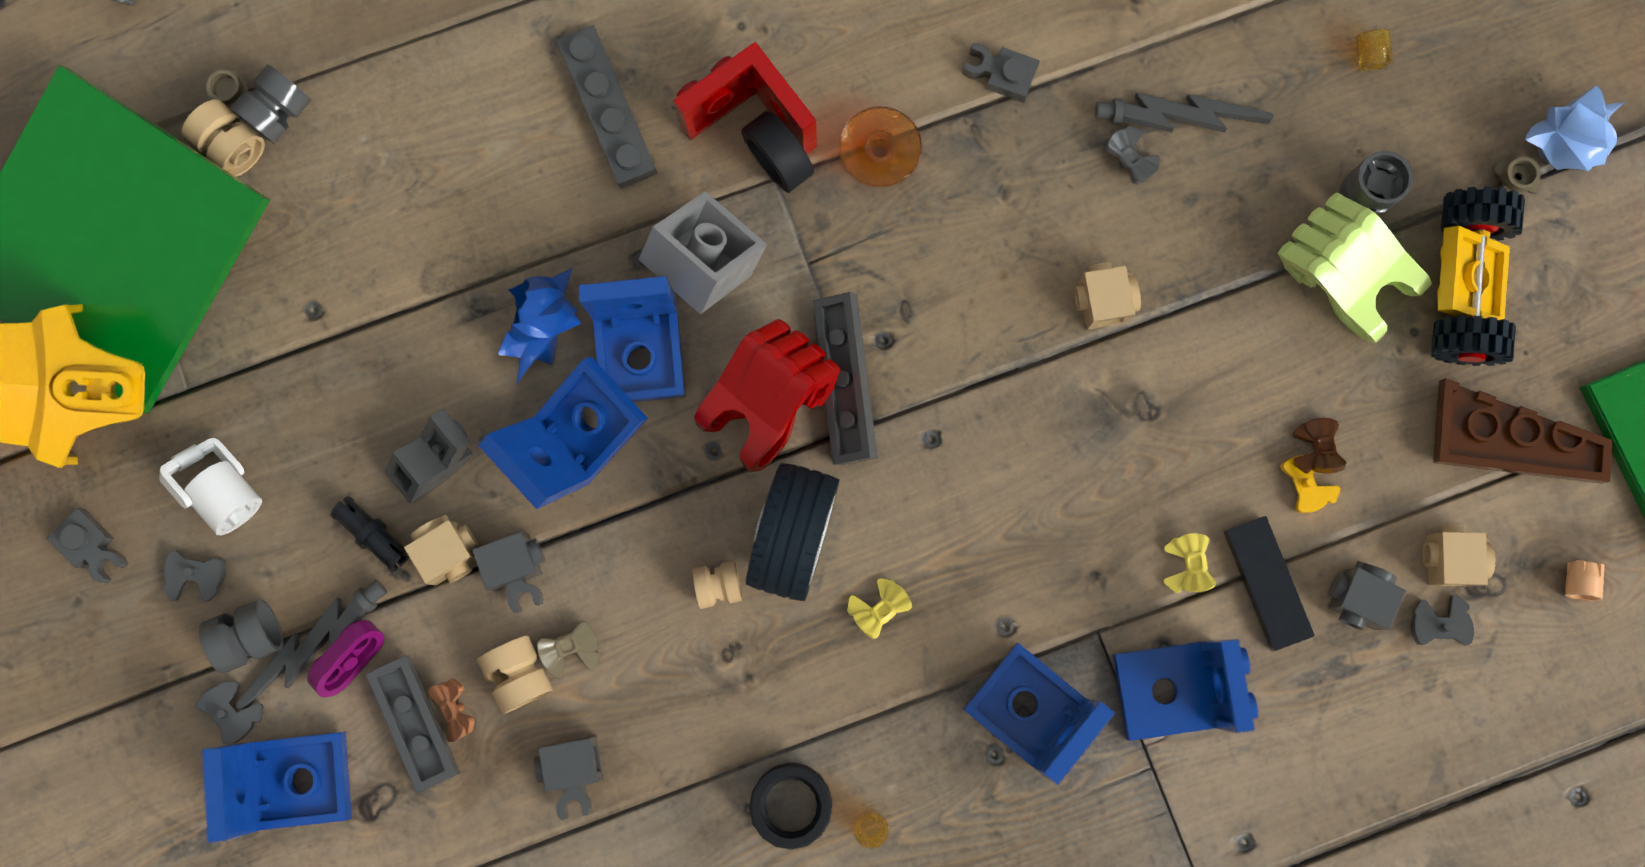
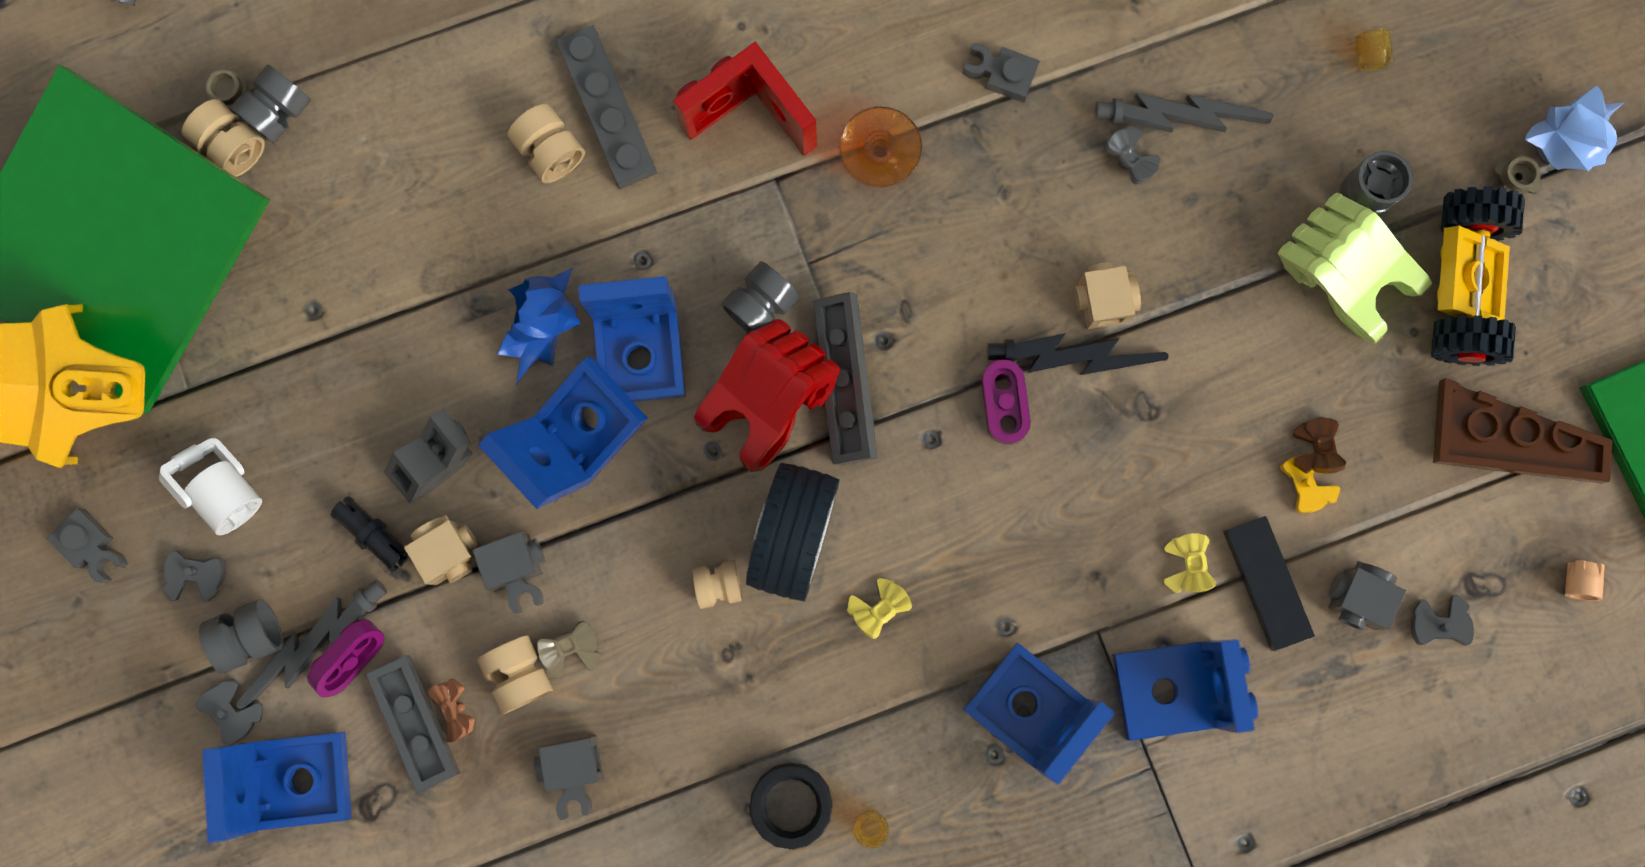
(542, 137): none -> tan wheel
(702, 251): light grey brick -> none
(765, 295): none -> dark grey wheel
(777, 151): black tyre -> none
(1006, 403): none -> magenta plate
(1048, 358): none -> black piece
(1458, 557): tan brick -> none

